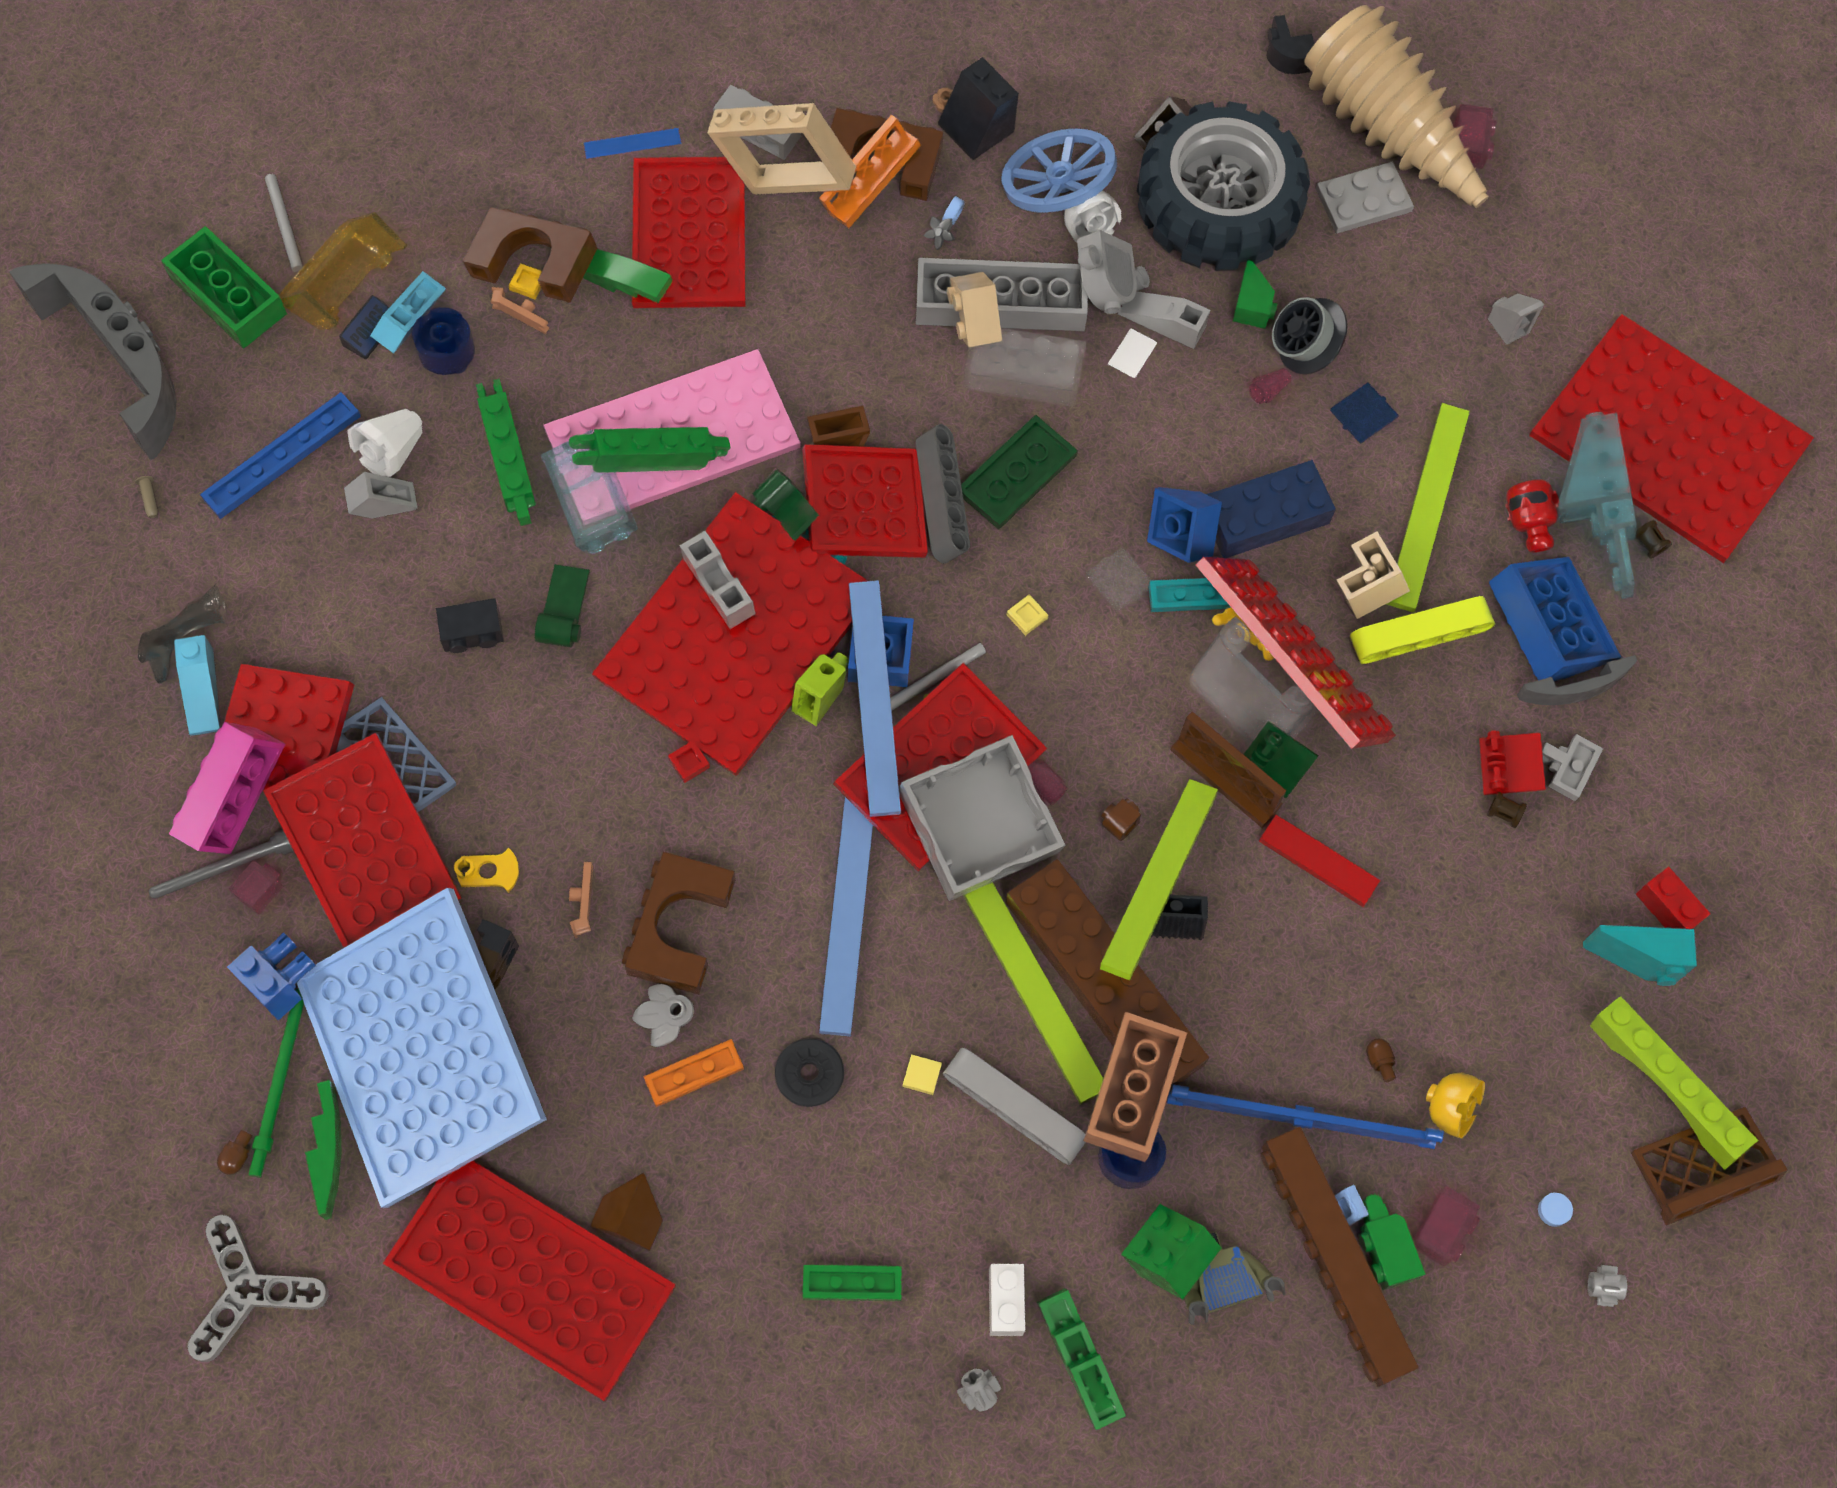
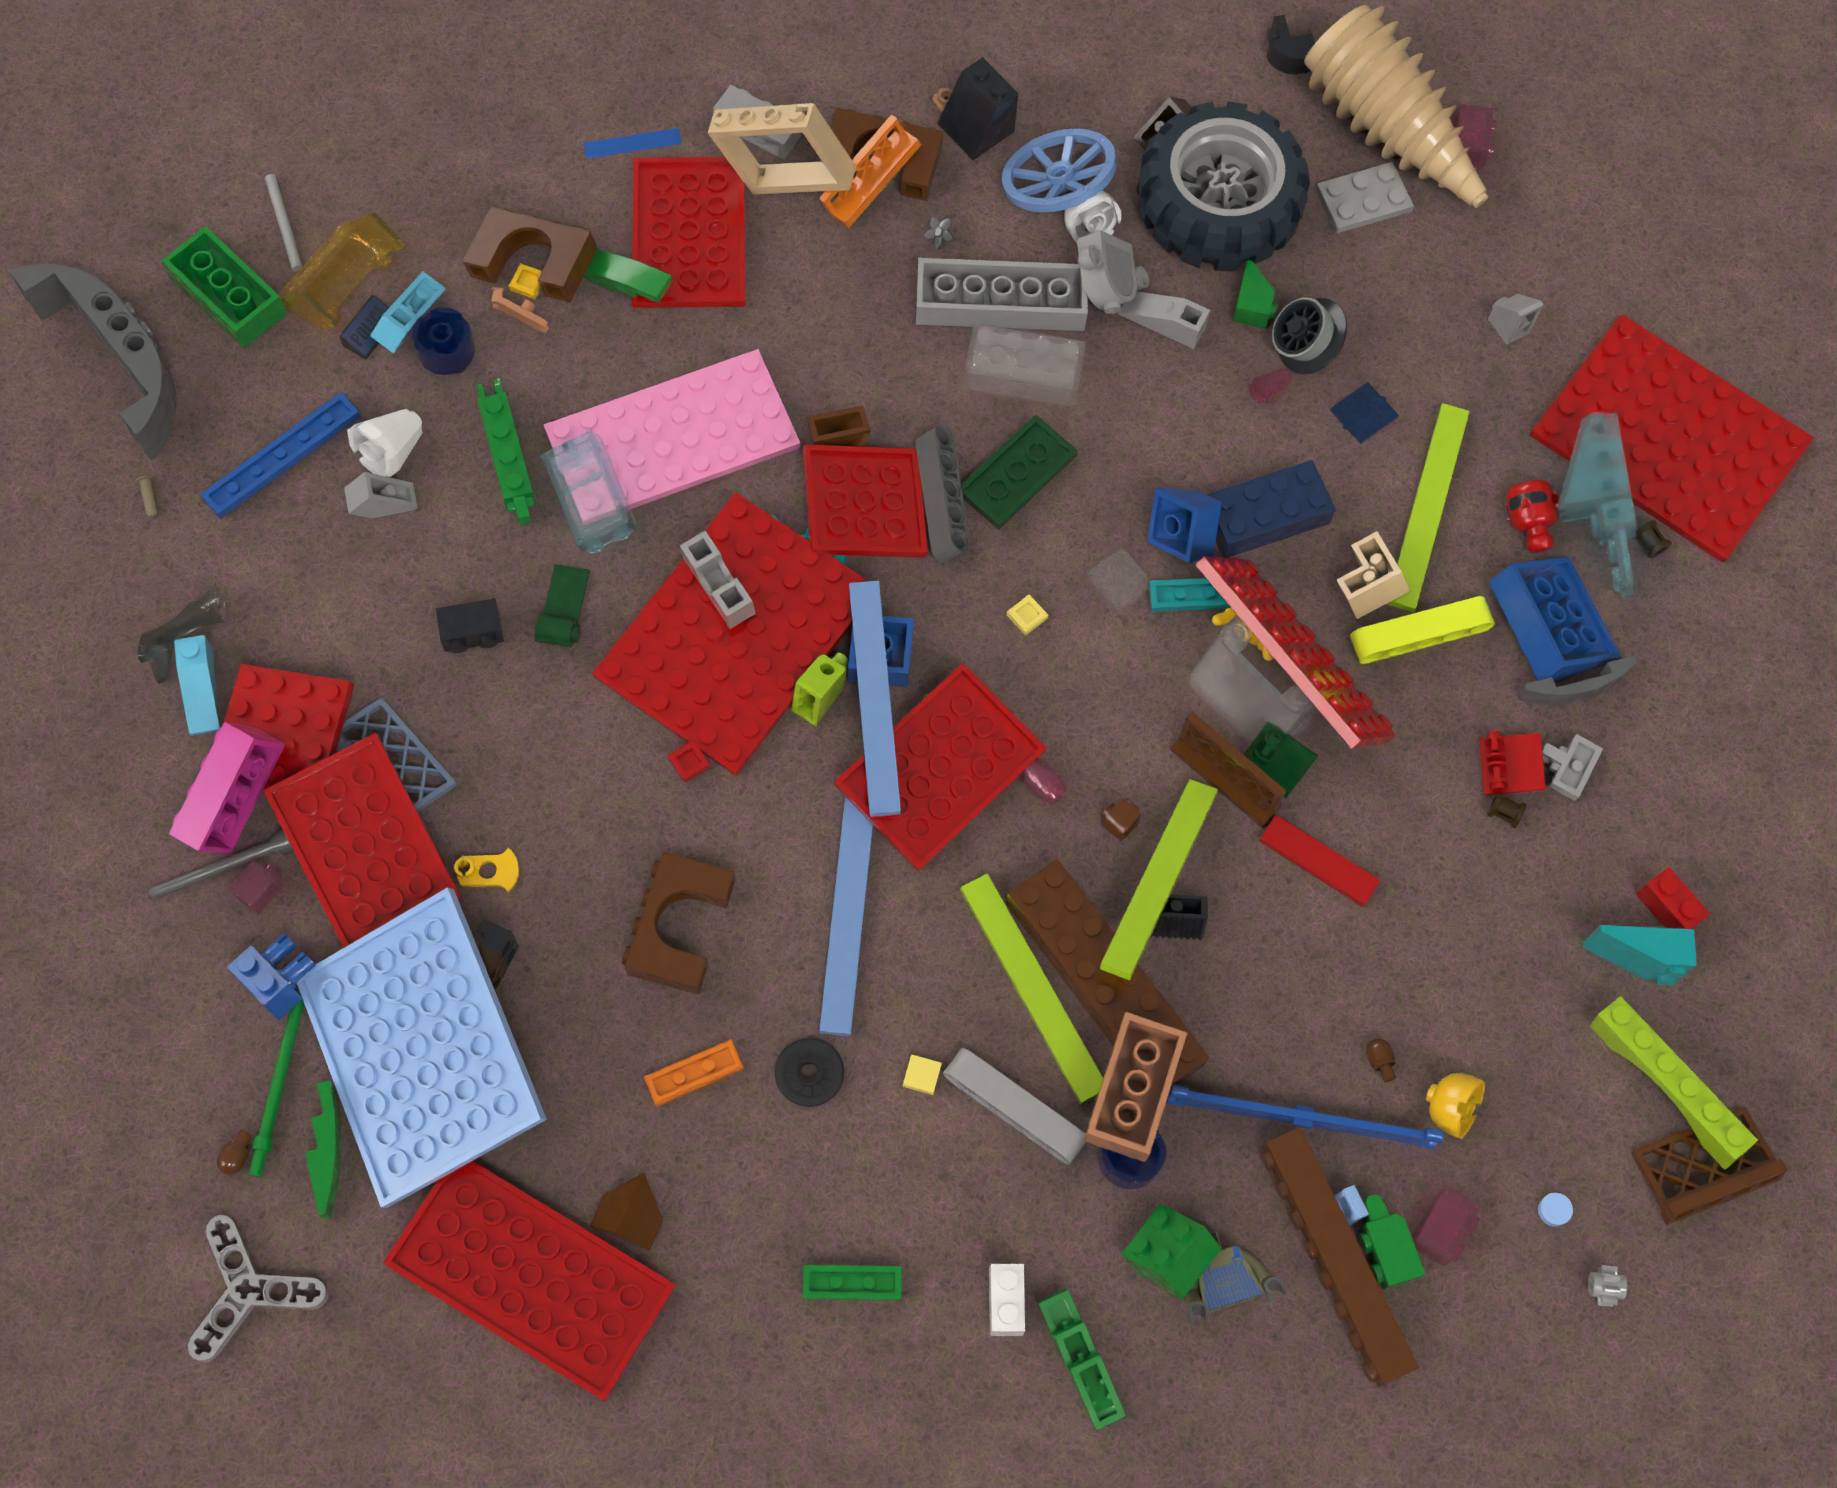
(582, 895): nougat piece -> none
(648, 449): green hinge -> none
(659, 1015): light grey plate -> none
(786, 502): dark green door -> none
(936, 676): light grey bar -> none
(954, 209): light blue tile -> none
(977, 305): tan brick -> none
(979, 1389): light grey gear -> none
(980, 818): light grey tile -> none
(1132, 353): white sticker -> none

